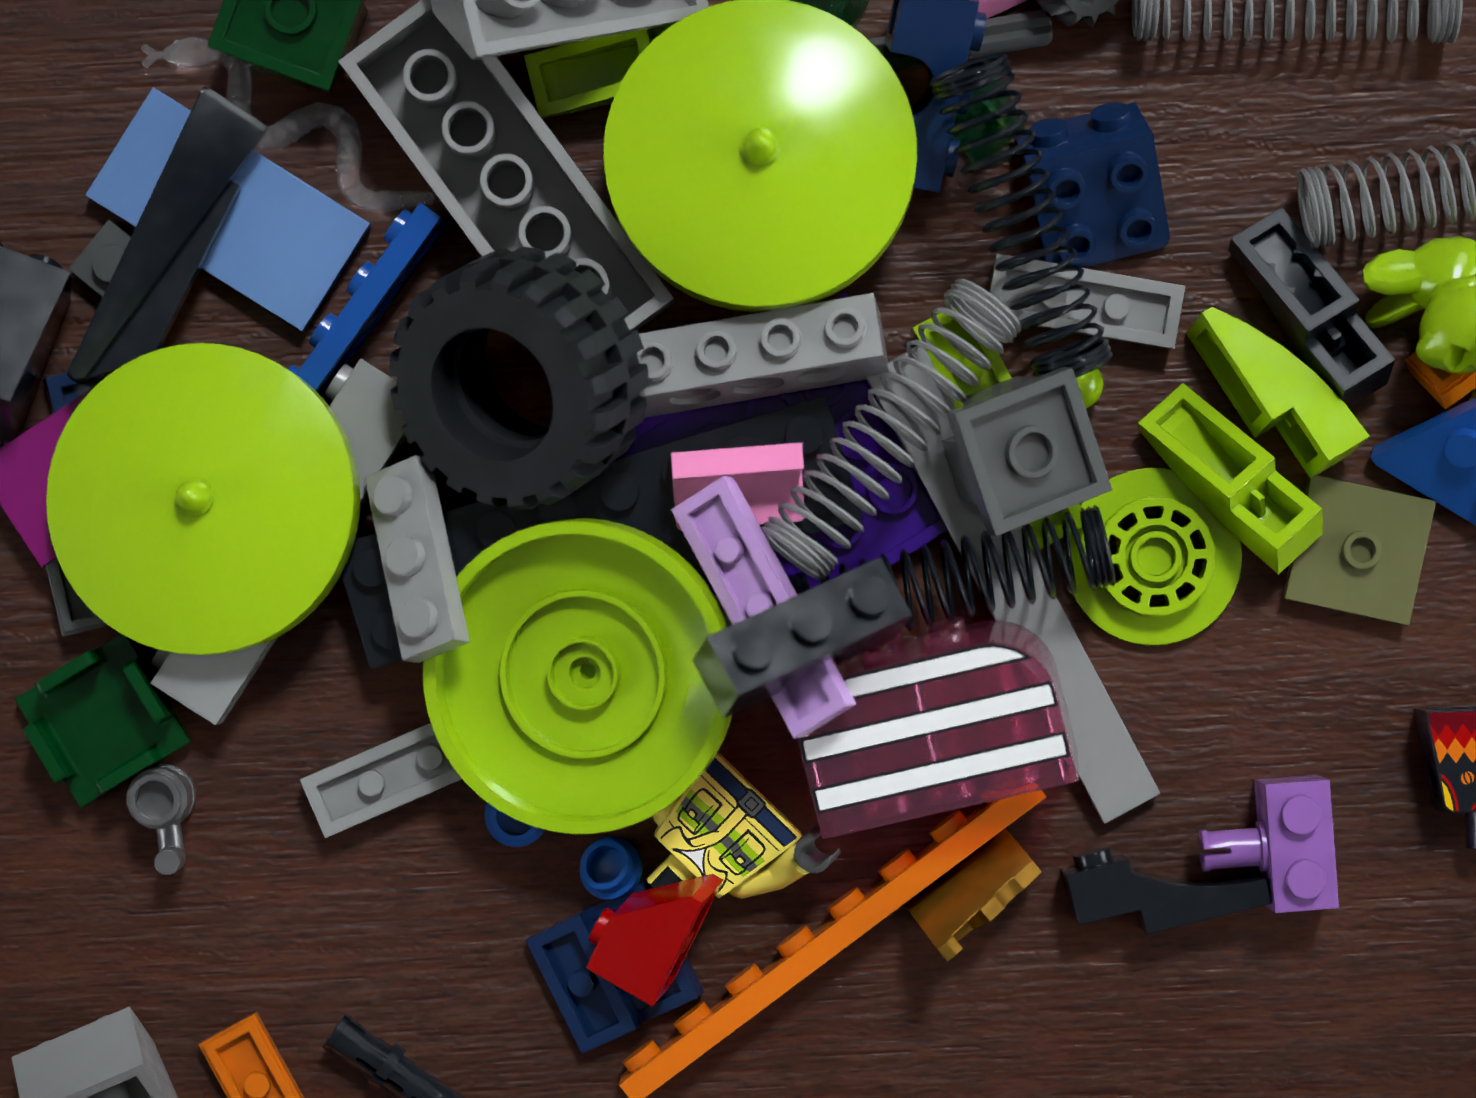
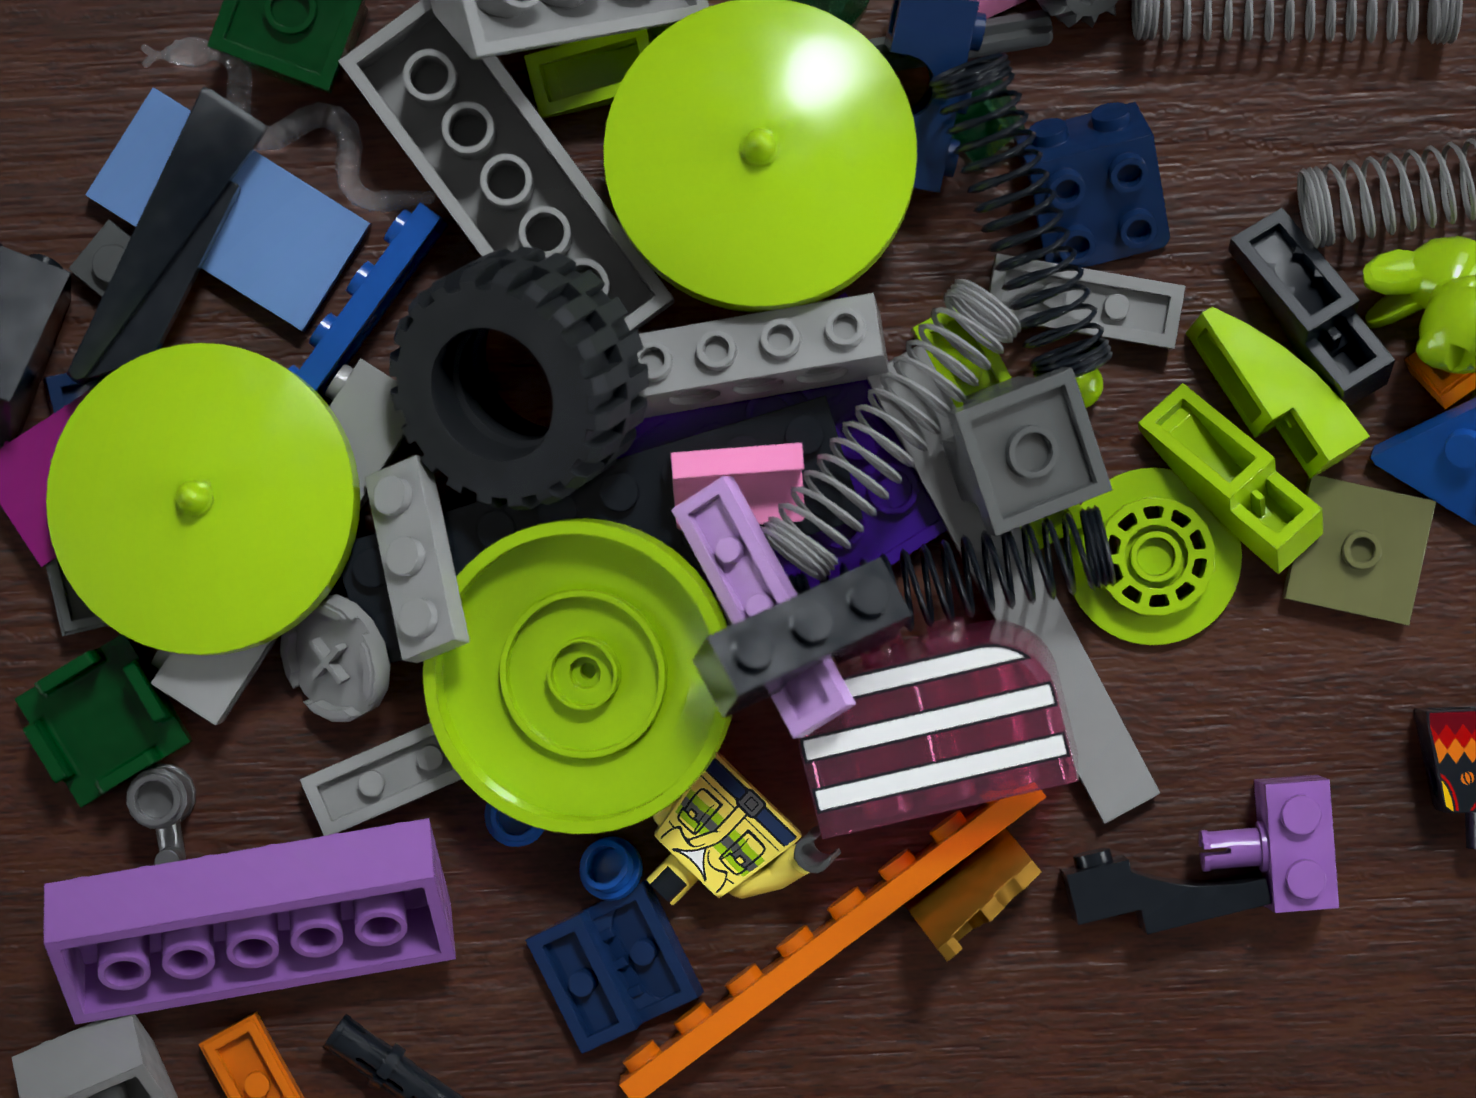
(249, 921): none -> medium lavender brick
(337, 660): none -> light grey tile
(651, 935): red slope -> none

